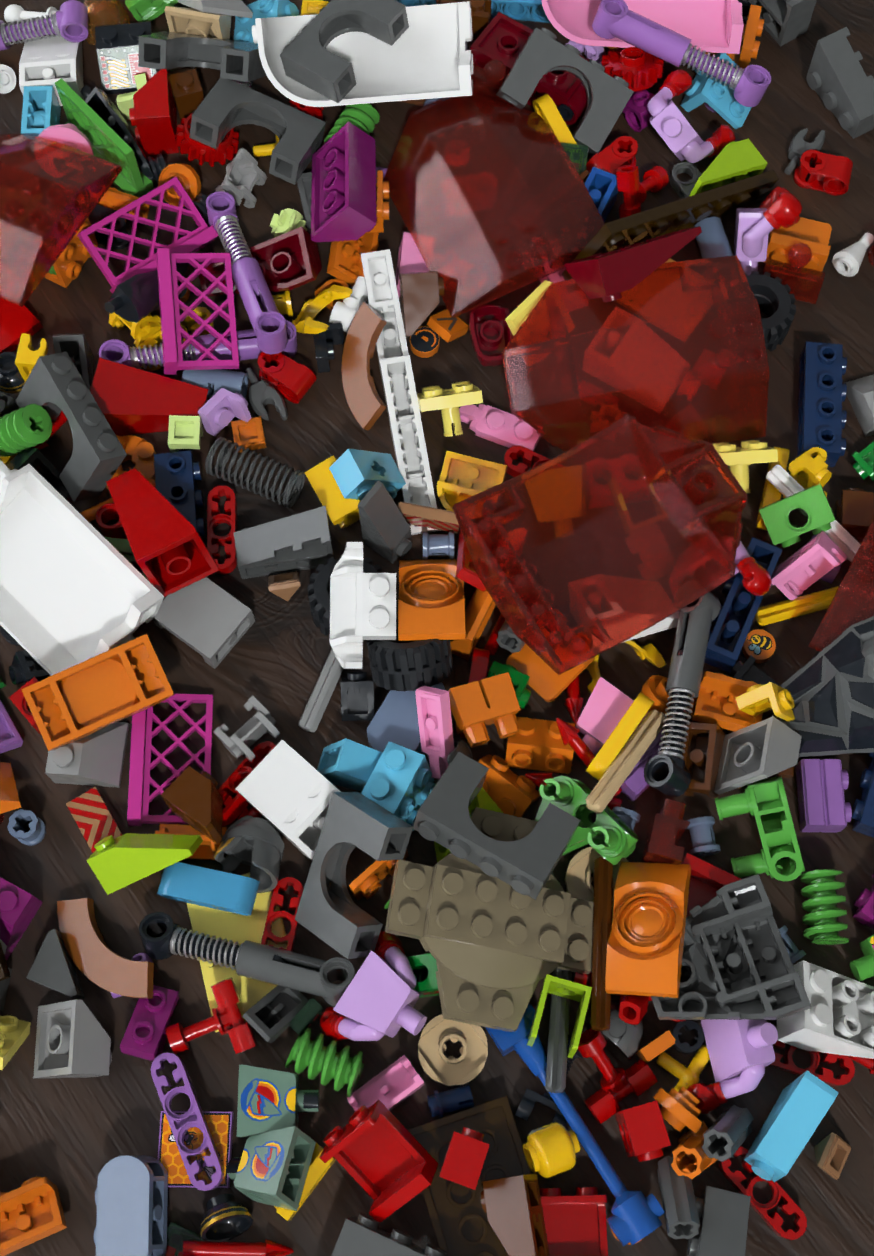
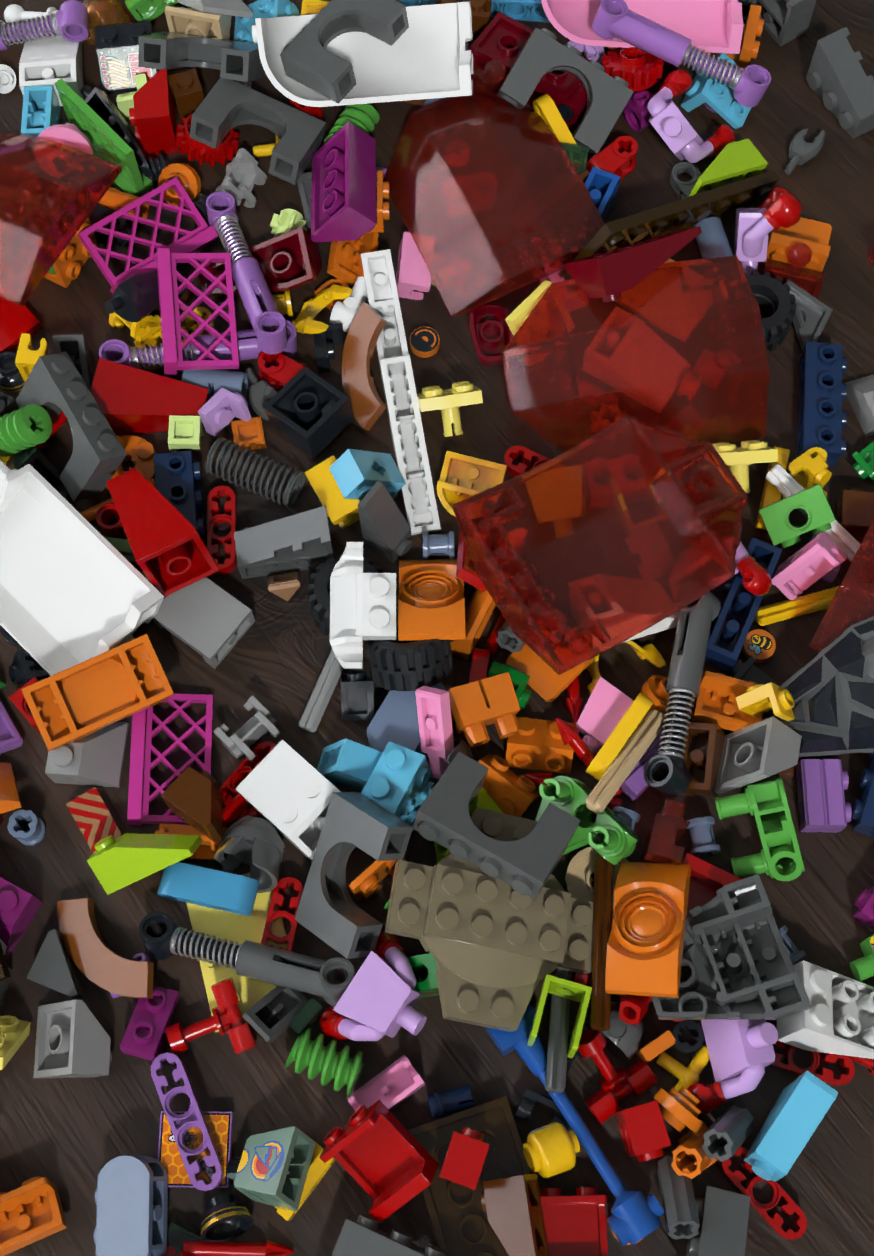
(270, 1100): sand green torso -> none
(310, 412): none -> black slope
(419, 297): reddish brown slope -> none
(429, 517): medium nougat tile -> none
(447, 327): orange tile -> none
(451, 1070): tan plate -> none
(499, 426): bright pink hinge -> none
(636, 192): red bar -> none
(810, 315): none -> dark grey tile
(823, 907): bright green piece -> none
(827, 172): red piece -> none
(832, 1155): medium nougat slope -> none
(849, 259): white cone -> none

